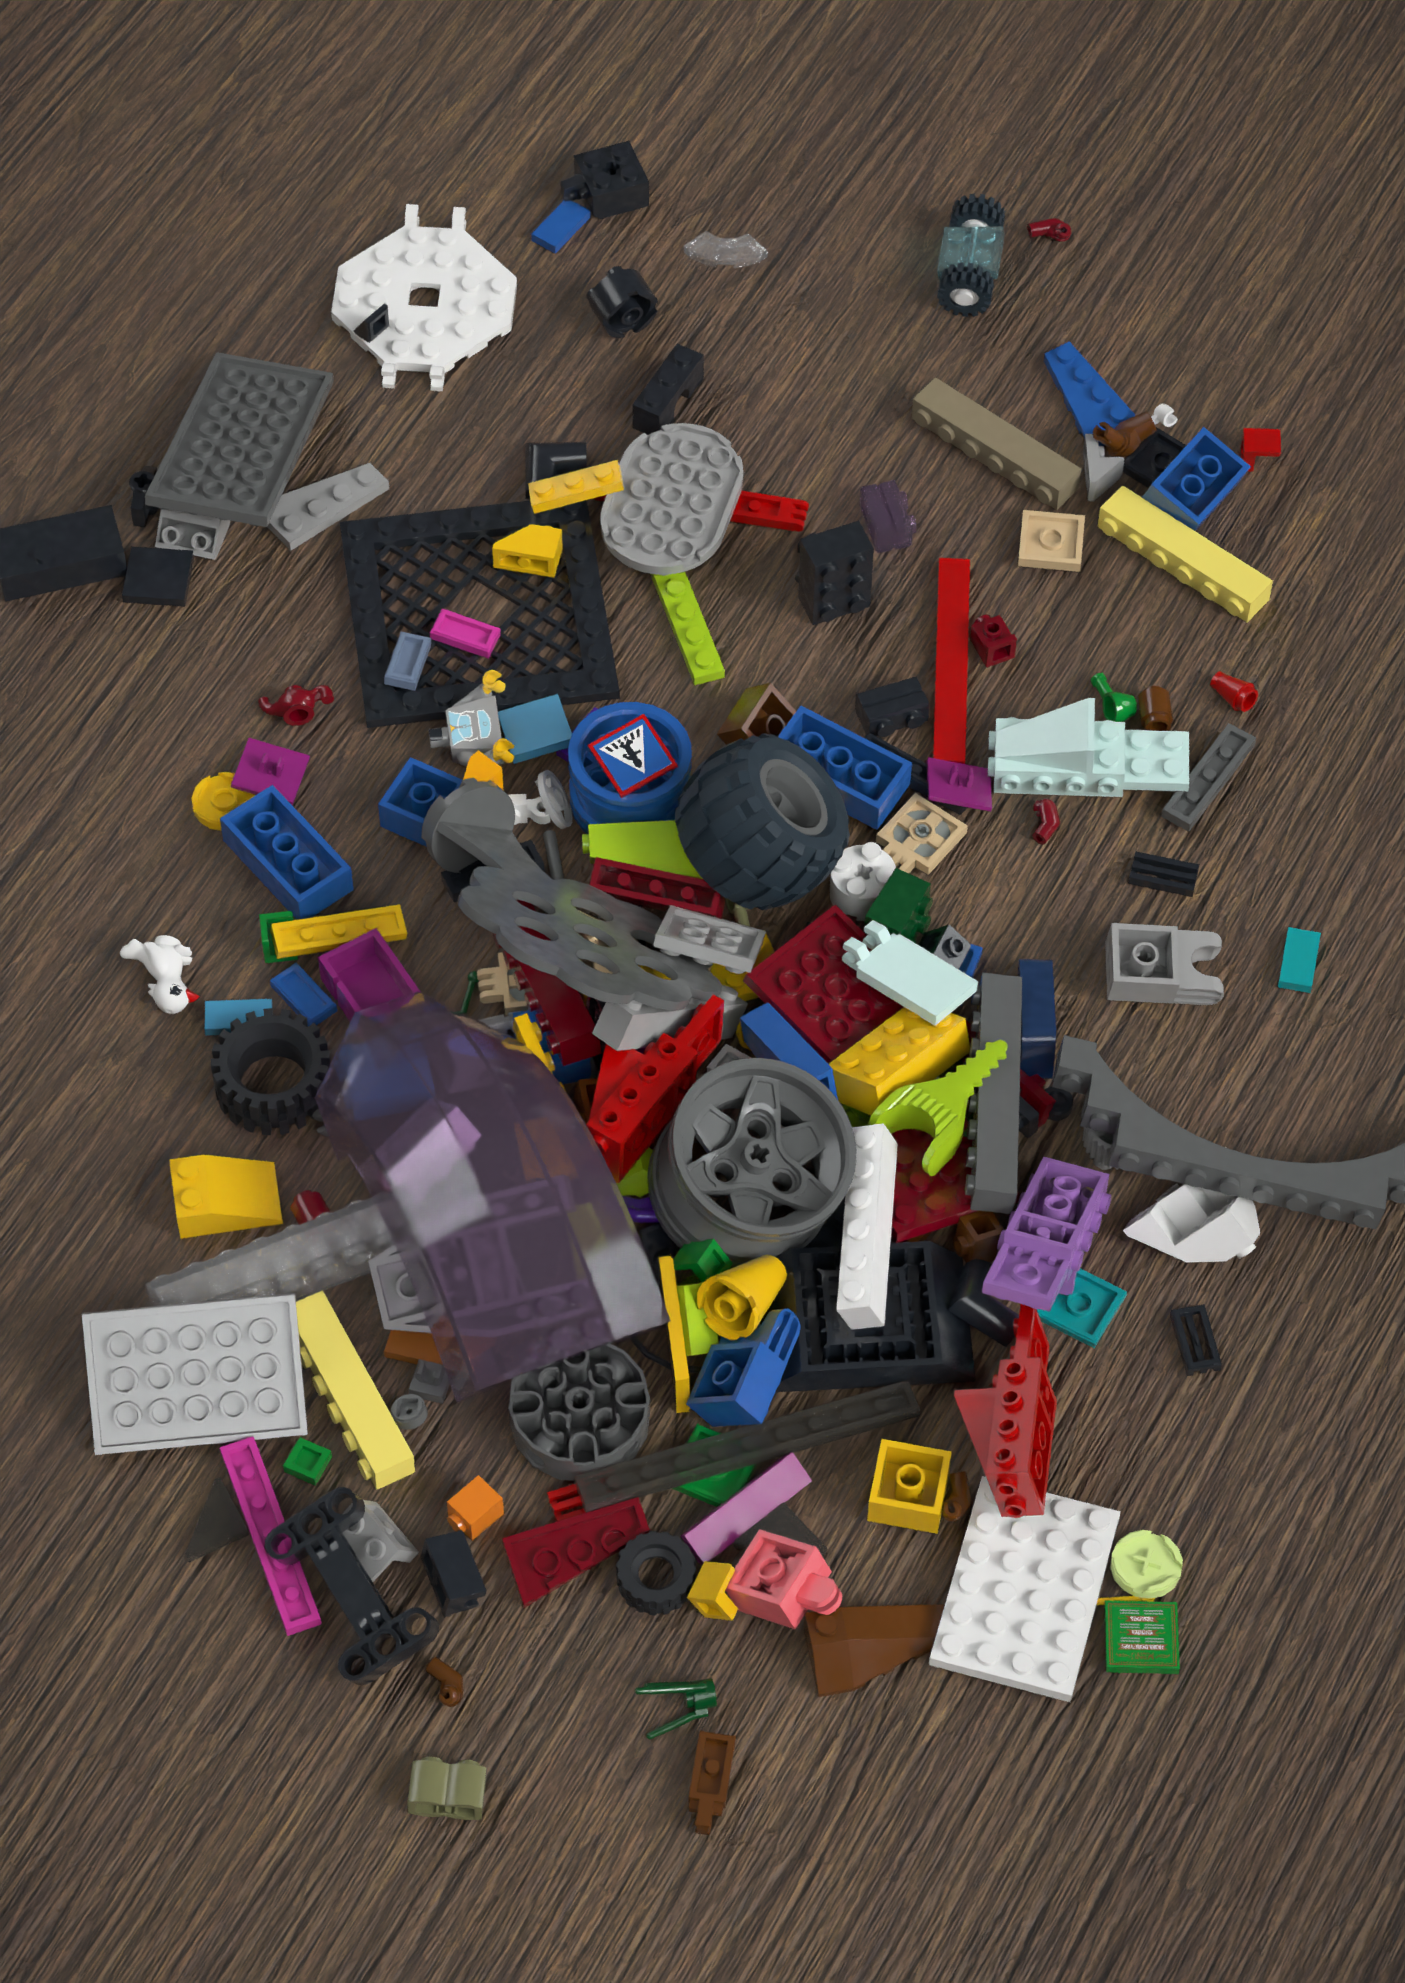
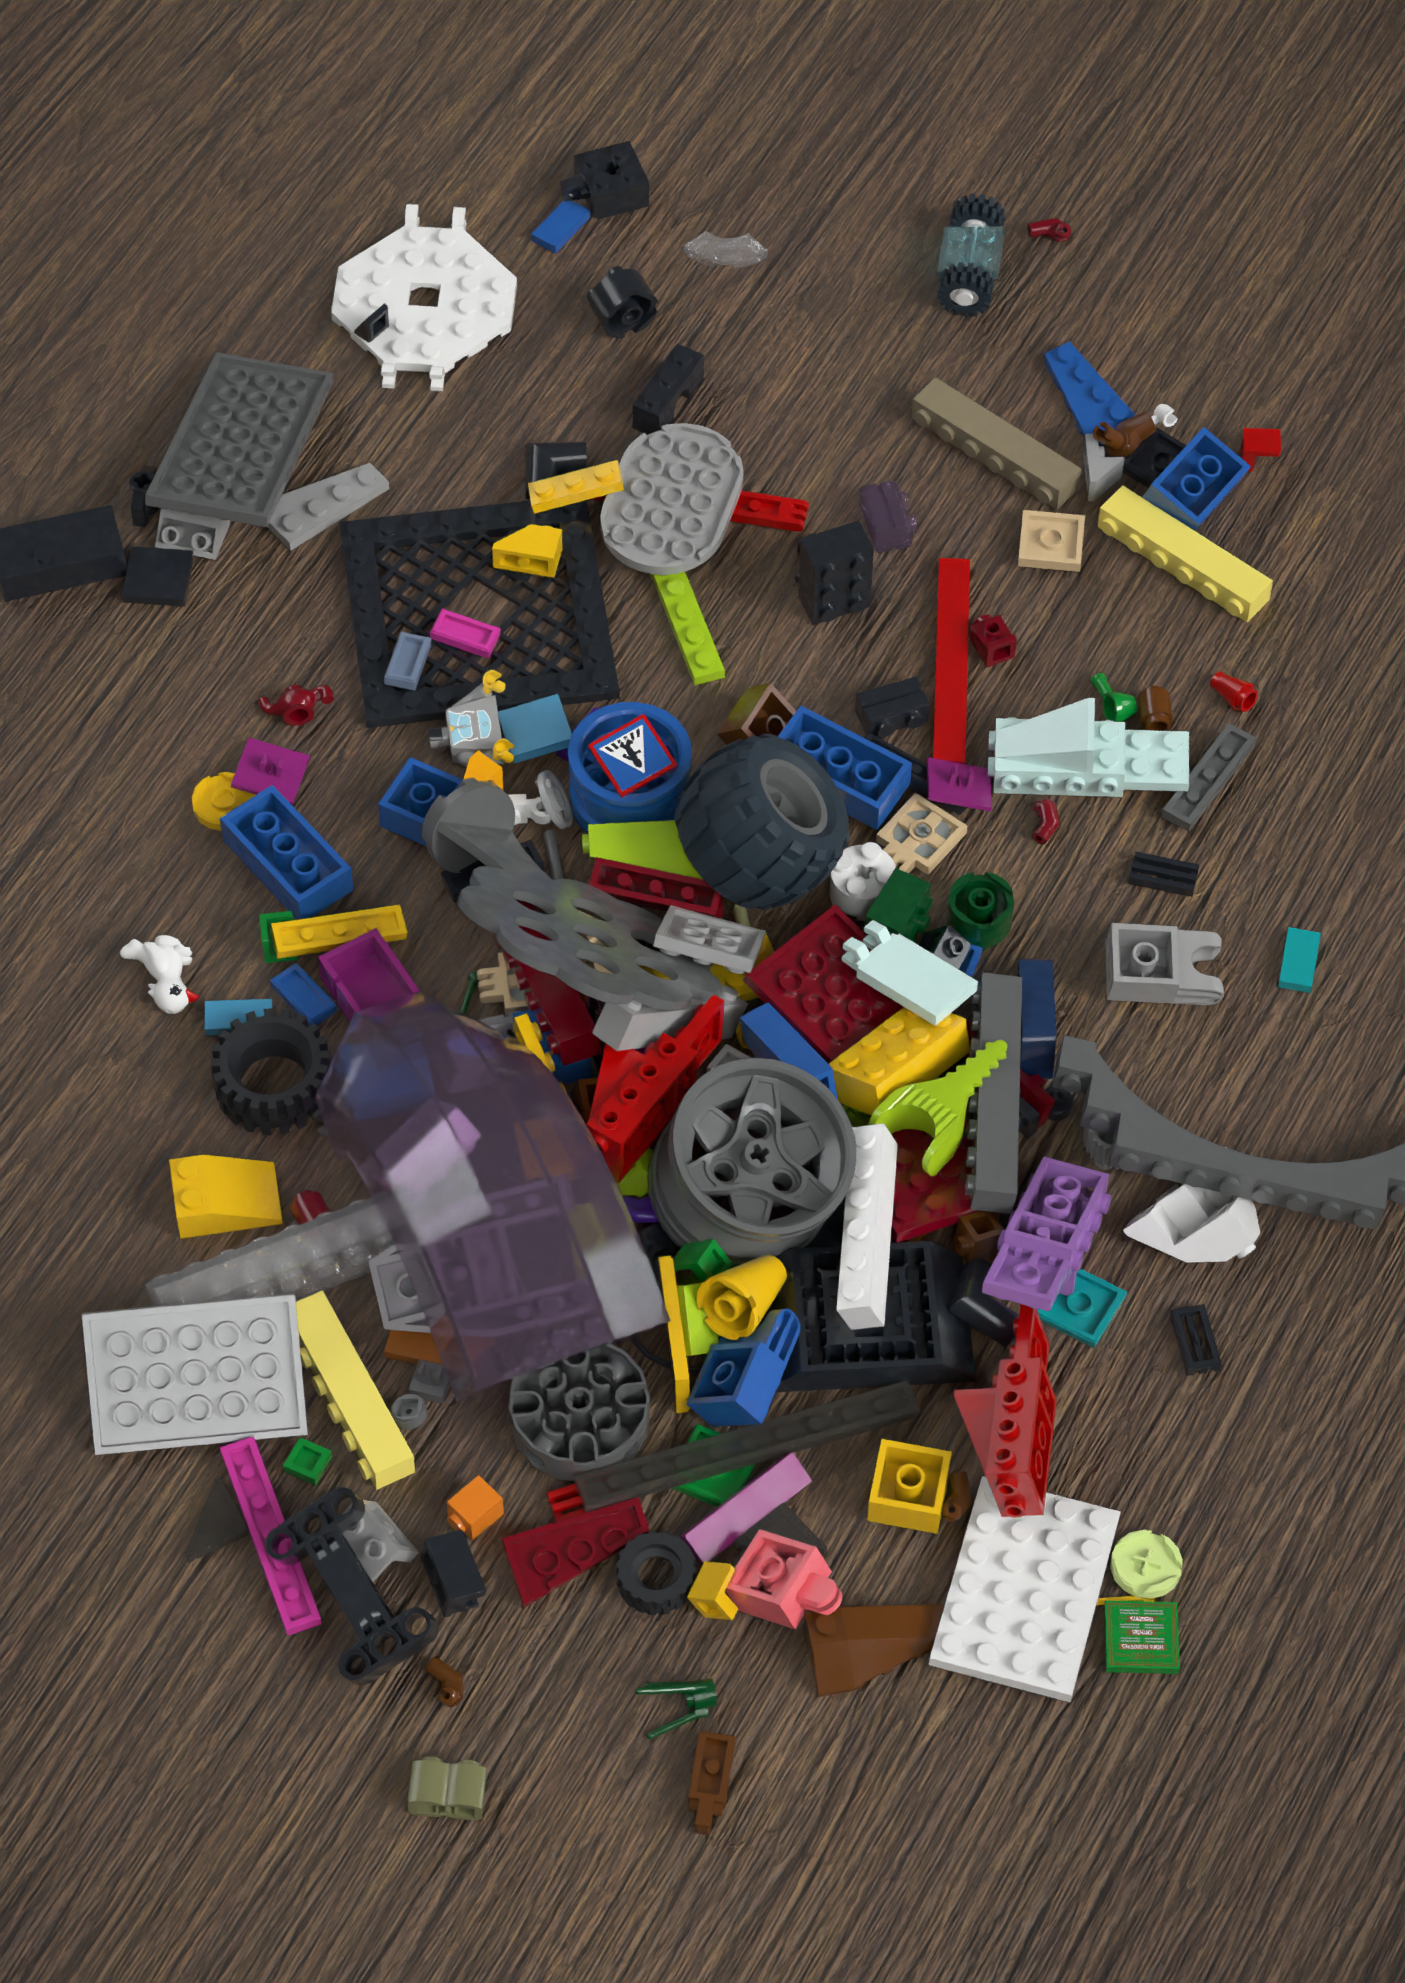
(981, 908): none -> dark green brick

